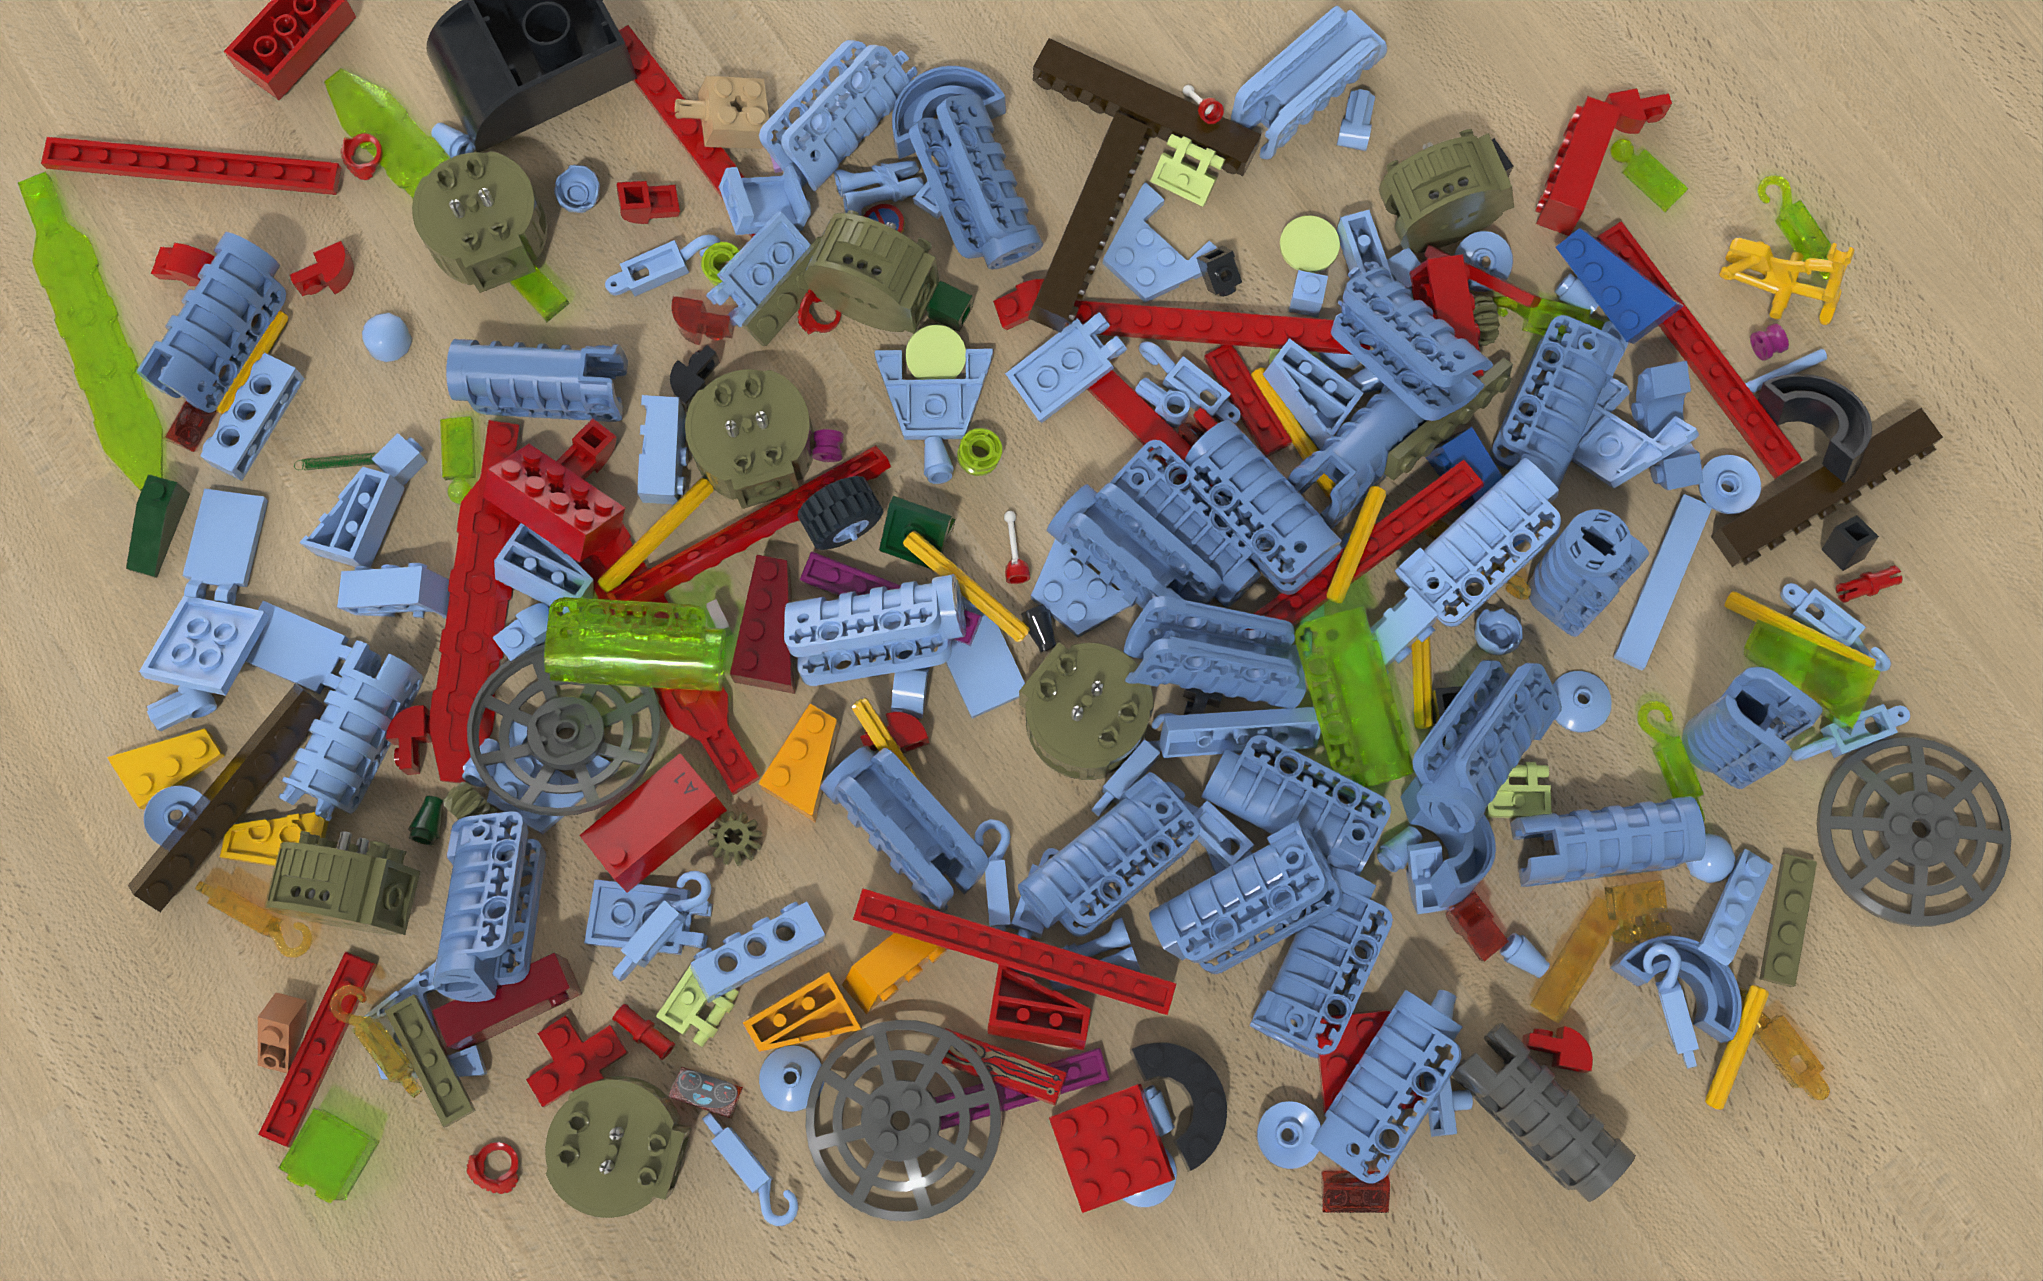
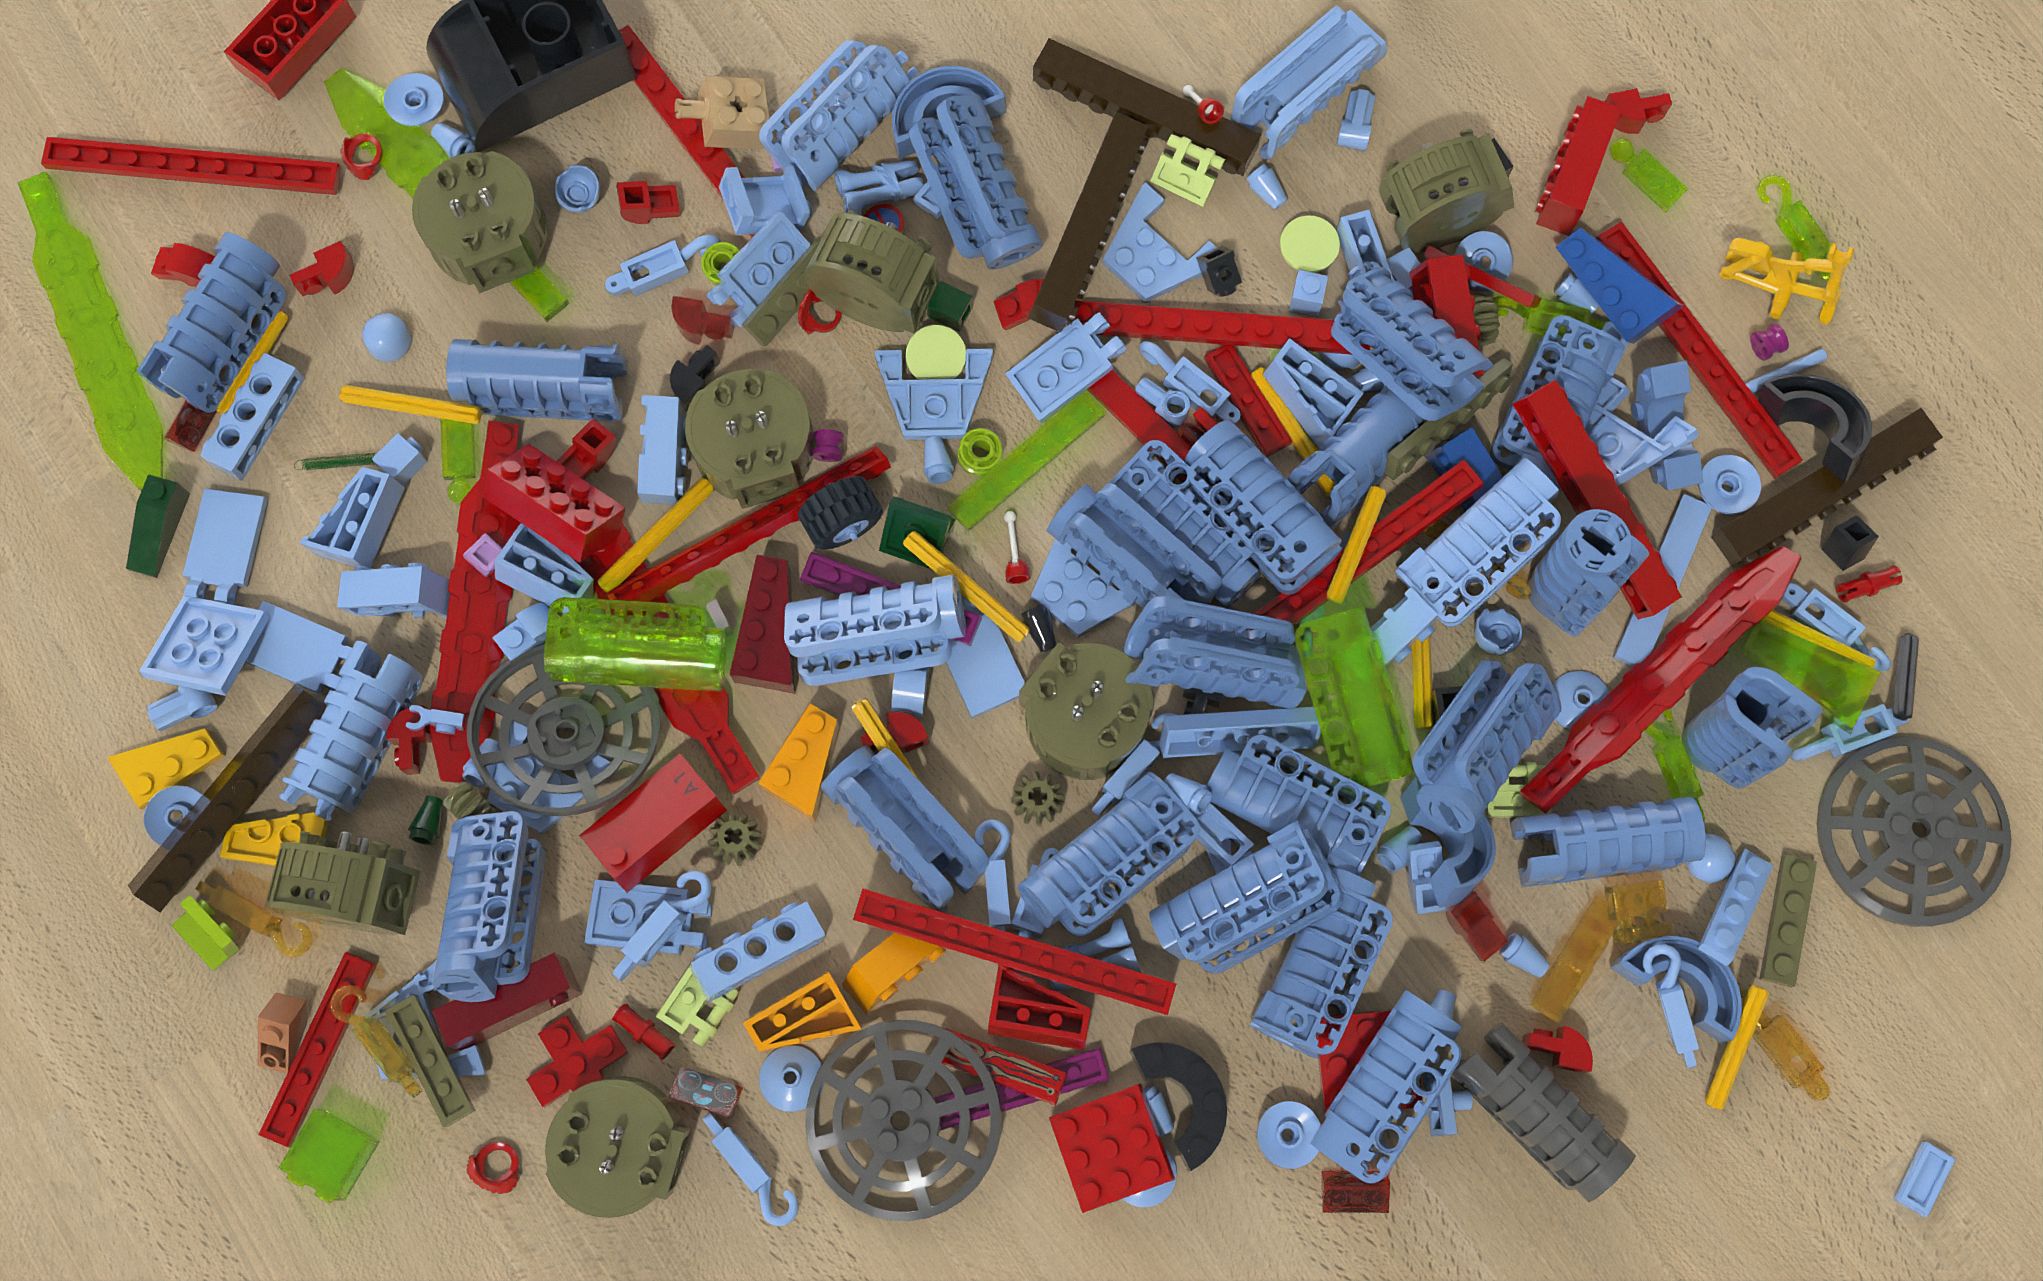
(203, 935): none -> lime bracket
(410, 404): none -> yellow axle
(413, 89): none -> light blue dish
(445, 721): none -> light blue plate
(483, 554): none -> lavender tile
(1026, 461): none -> clear neon green plate
(1046, 791): none -> olive gear
(1191, 793): none -> light blue cone
(1267, 187): none -> light blue cone
(1591, 486): none -> red brick
(1664, 676): none -> red plate
(1905, 677): none -> black axle
(1924, 1179): none -> light blue tile

